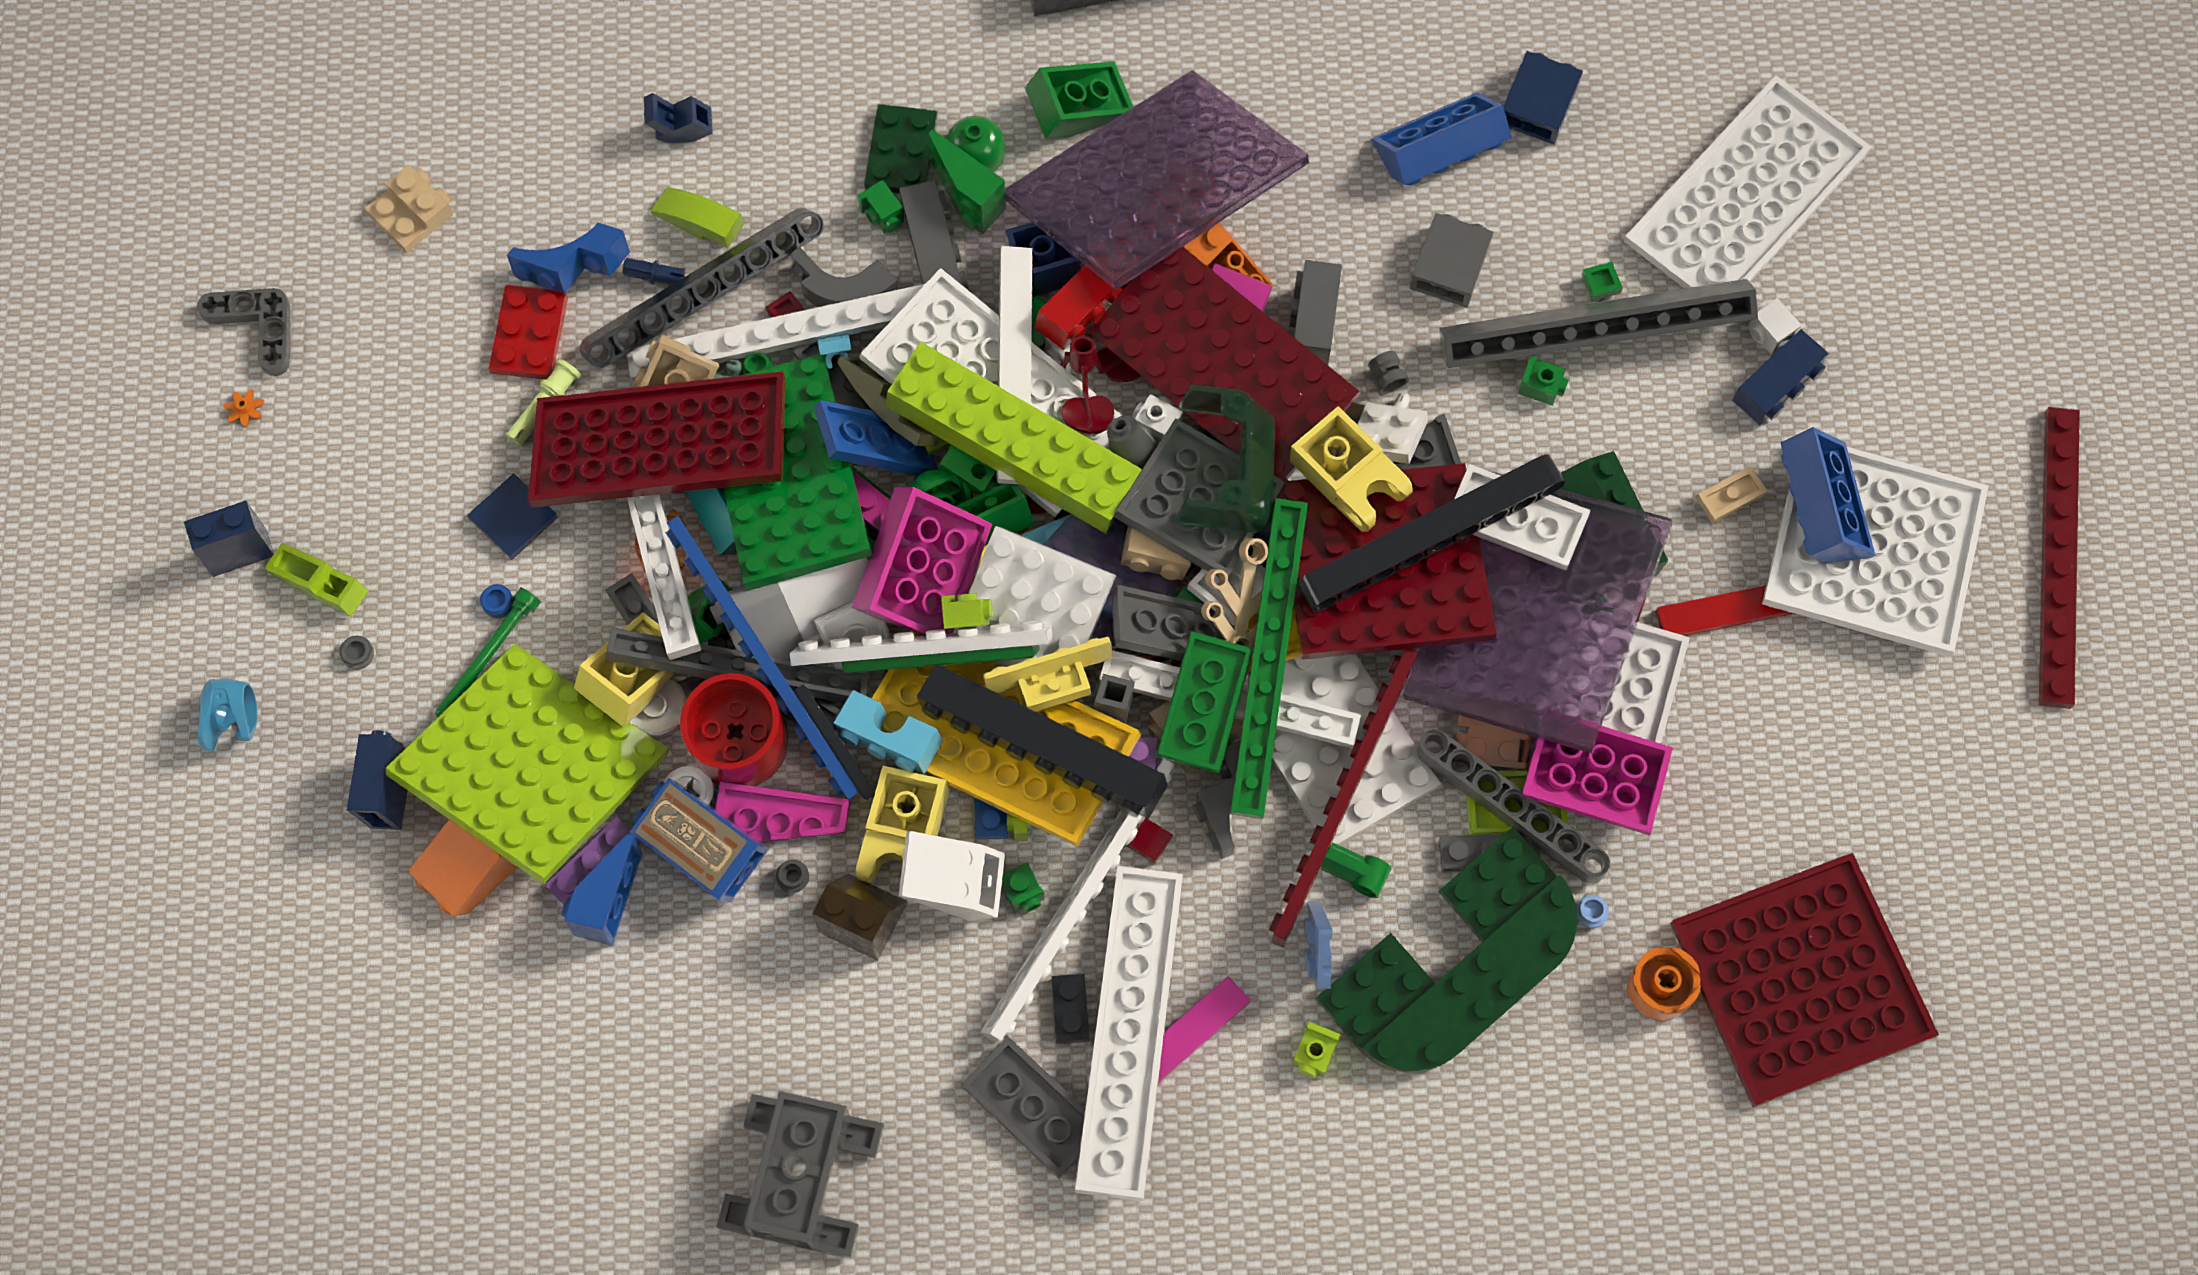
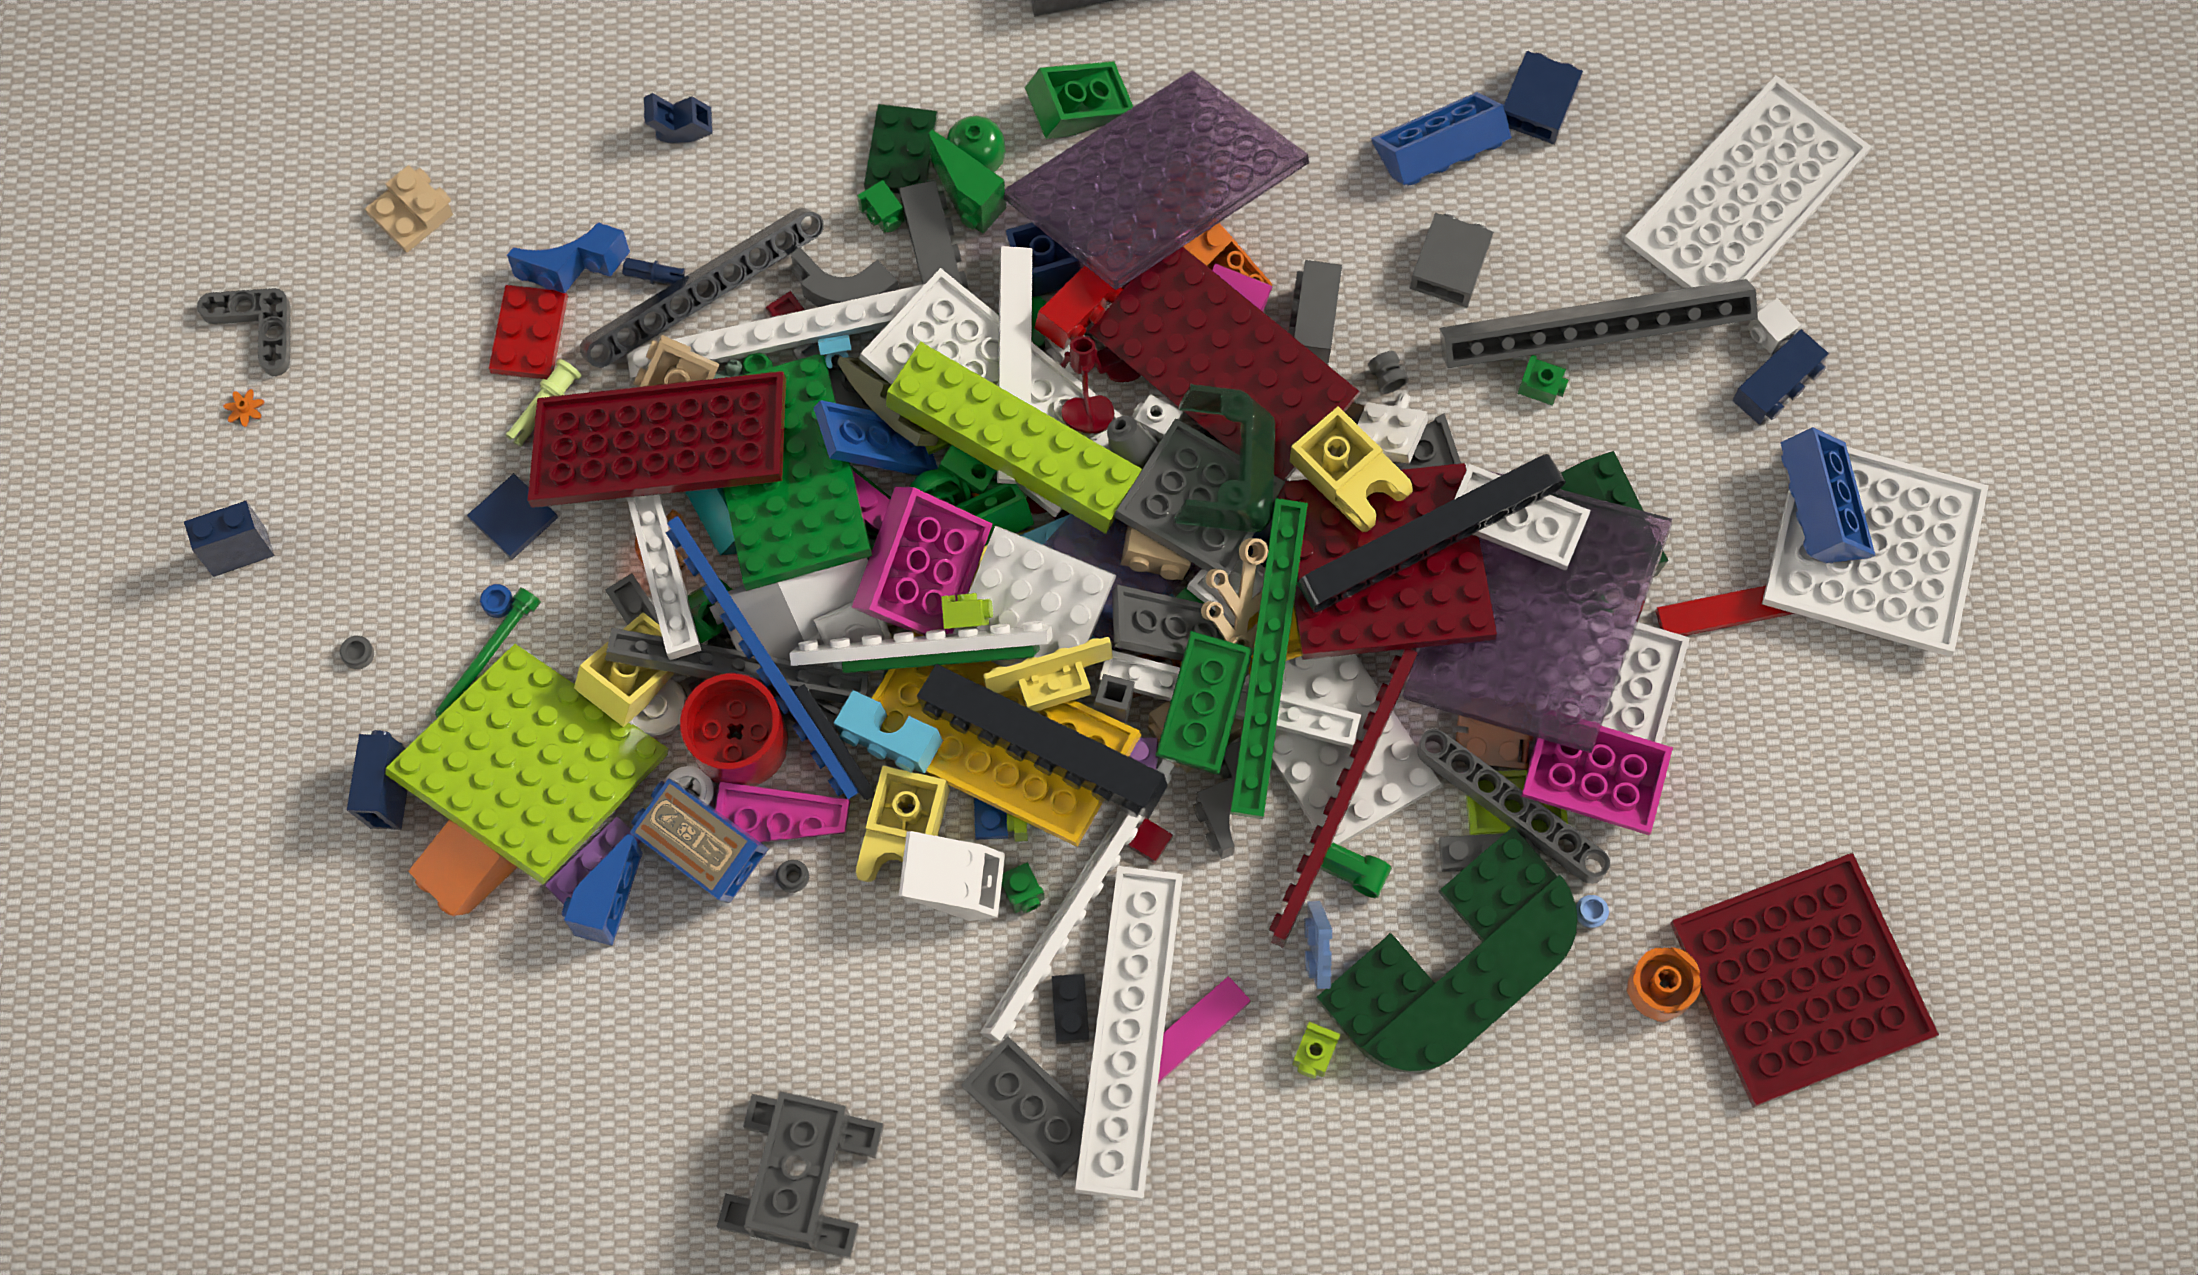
(222, 705): dark azure helmet -> none
(317, 579): lime slope -> none
(698, 216): lime slope -> none
(858, 914): dark brown slope -> none
(1602, 281): green plate -> none
(1731, 494): tan plate -> none
(2059, 558): dark red plate -> none

